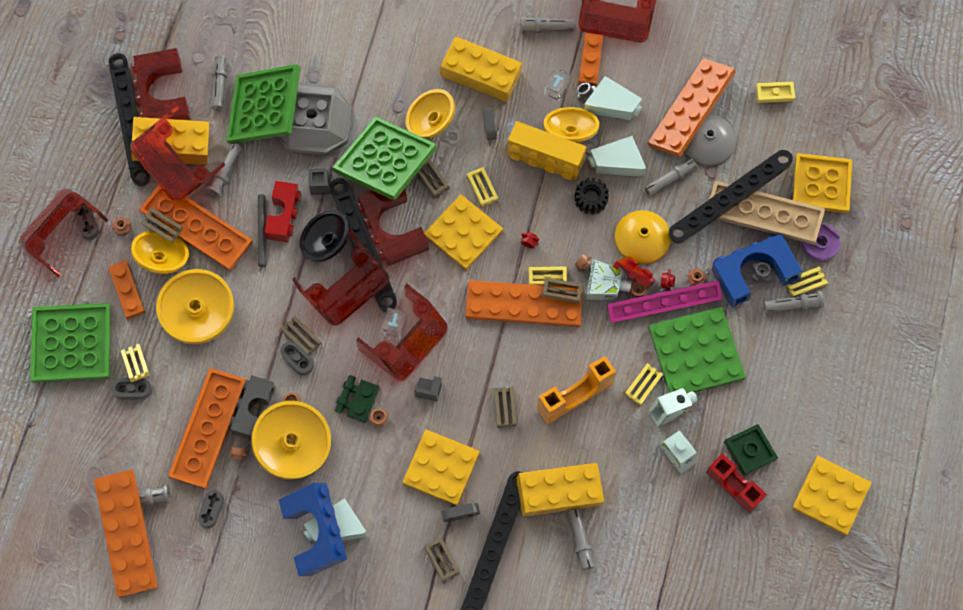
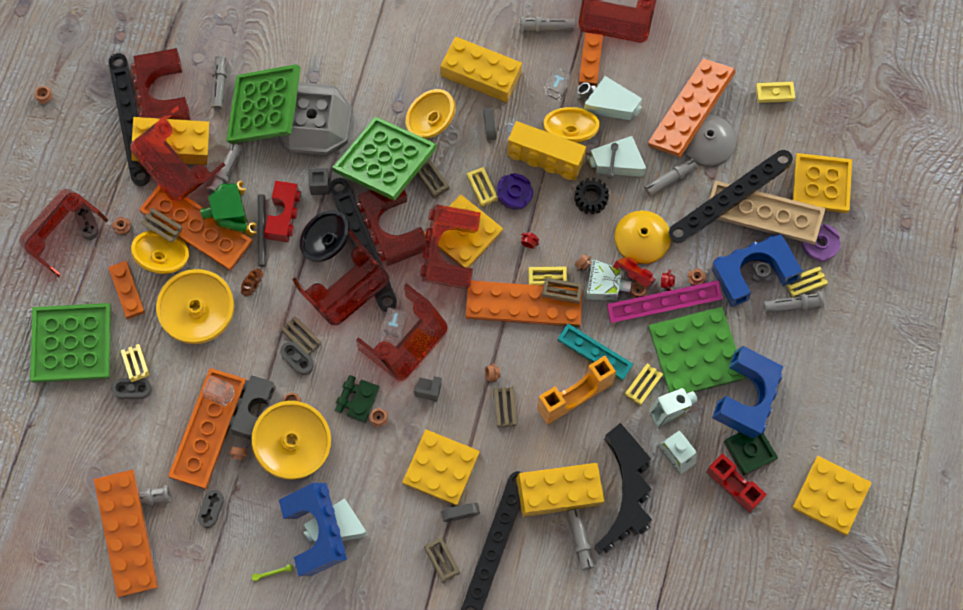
(40, 91): none -> nougat plate
(218, 391): none -> clear brick
(228, 208): none -> green torso
(251, 282): none -> dark orange gear
(256, 577): none -> lime hinge
(435, 268): none -> clear red arch
(492, 372): none -> nougat plate
(514, 191): none -> dark purple tile
(593, 350): none -> teal plate
(614, 146): none -> dark grey hinge
(631, 516): none -> black arch
(765, 376): none -> blue arch

